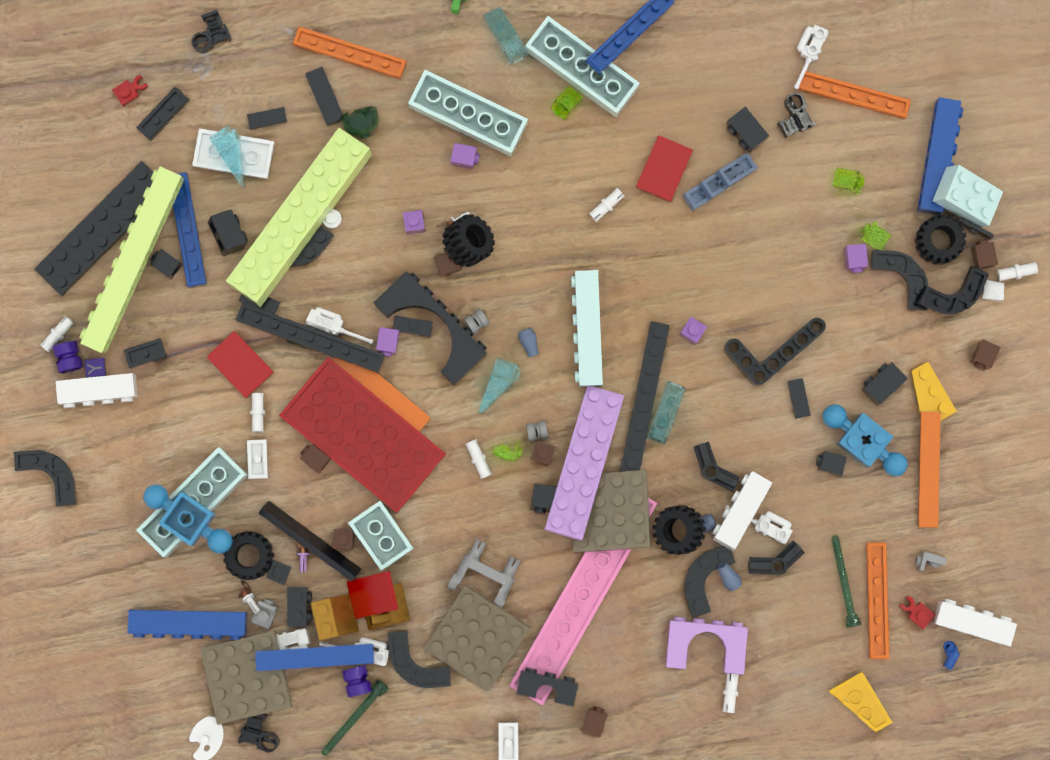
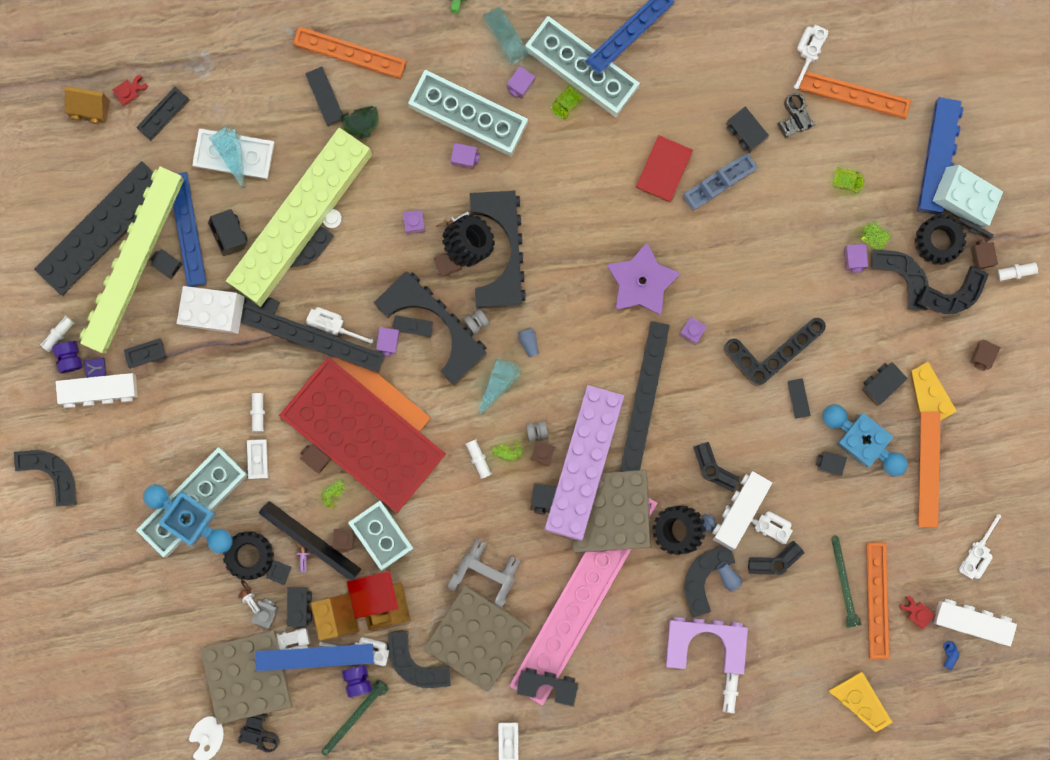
(86, 105): none -> pearl gold slope
(187, 623): blue brick -> none
(210, 309): none -> white brick
(216, 32): black piece -> none
(240, 364): red tile -> none
(267, 118): black piece -> none
(336, 489): none -> clear neon green bracket
(502, 208): none -> black arch
(520, 83): none -> medium lavender brick
(588, 328): light aqua brick -> none
(594, 721): reddish brown brick -> none
(606, 204): white pin -> none
(631, 291): none -> medium lavender plate
(666, 412): clear light blue slope -> none
(933, 560): light grey bracket -> none
(977, 552): none -> white piece
(993, 291): white slope -> none

